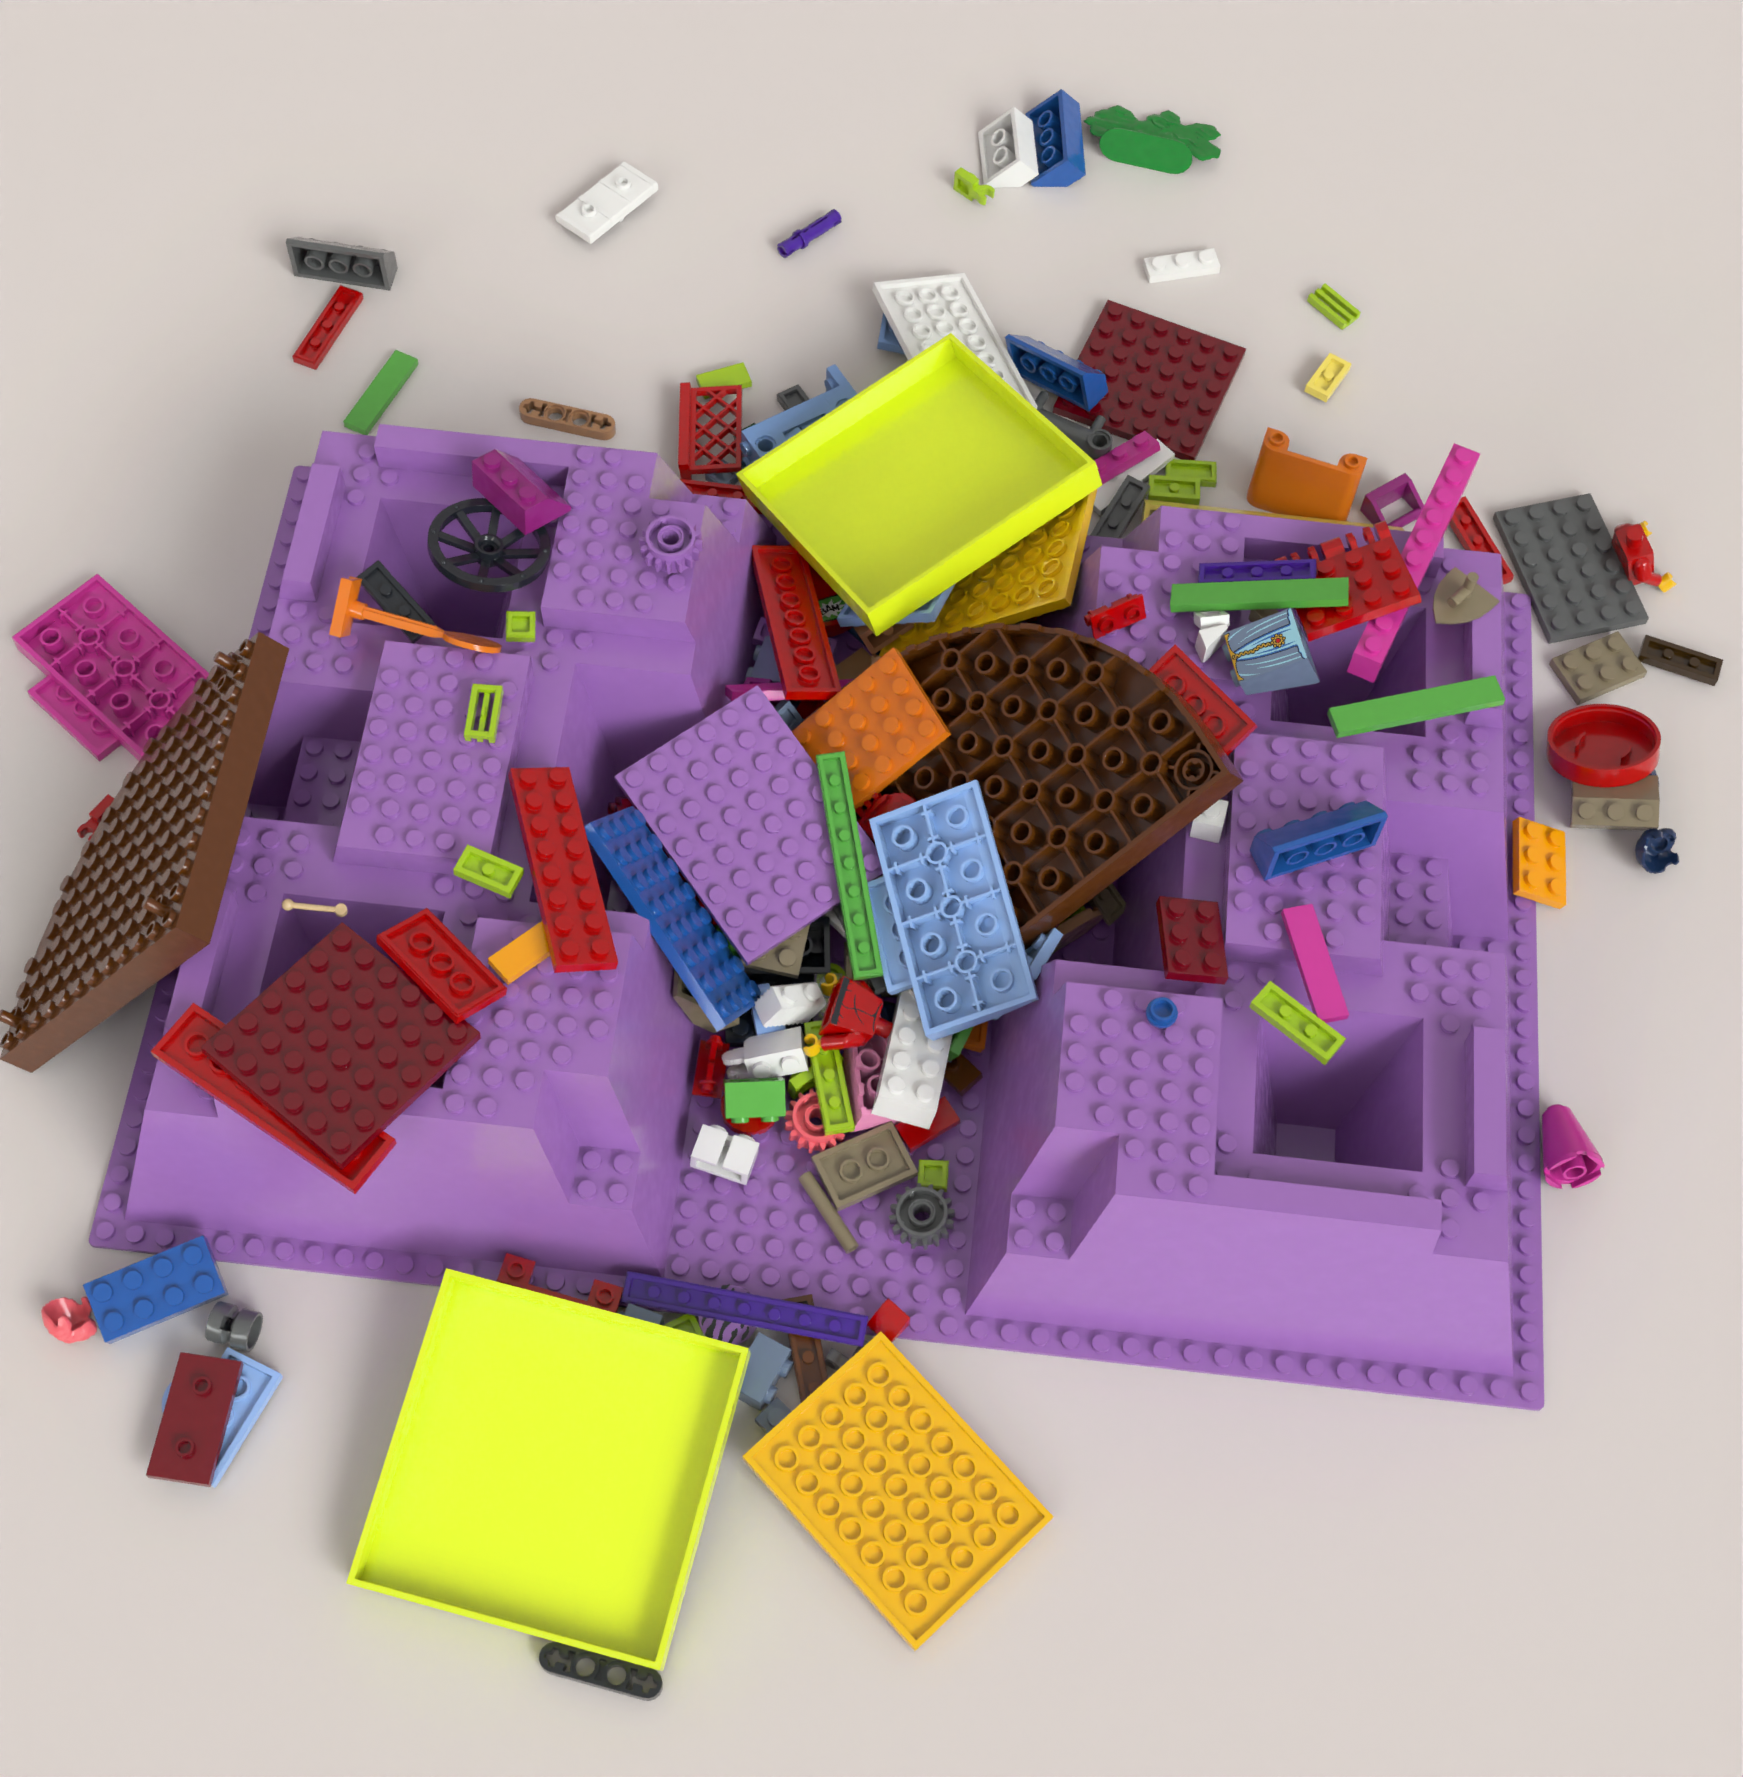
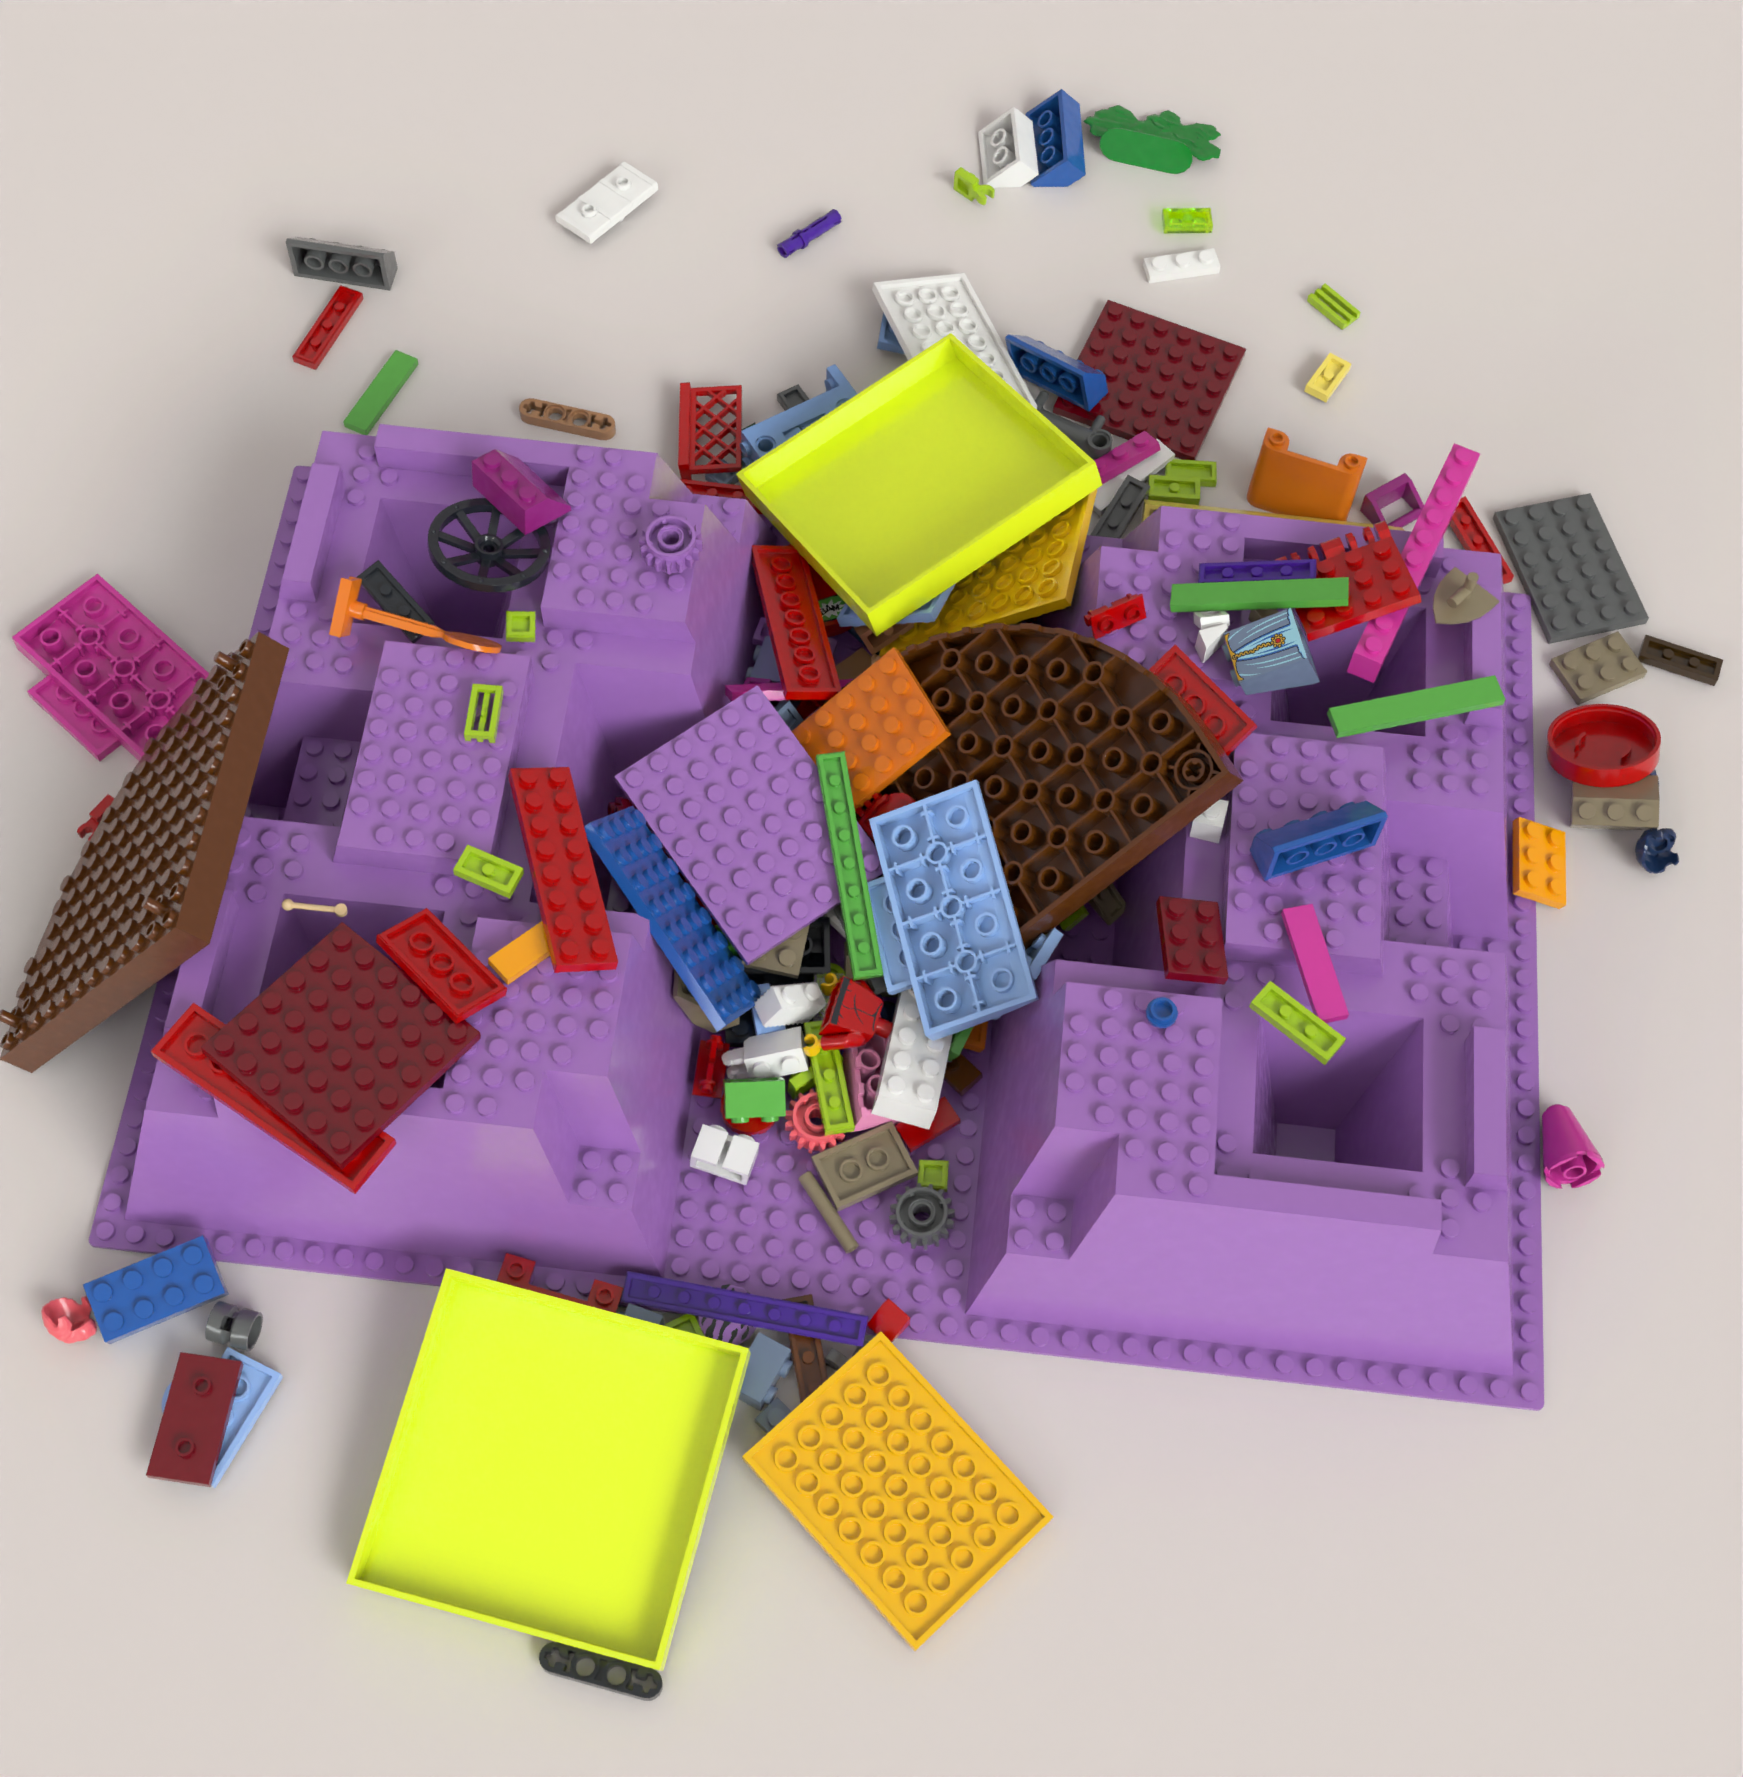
(726, 376): lime tile -> none
(1078, 926): medium nougat tile -> none
(1187, 220): none -> clear neon green plate
(1638, 556): red torso -> none

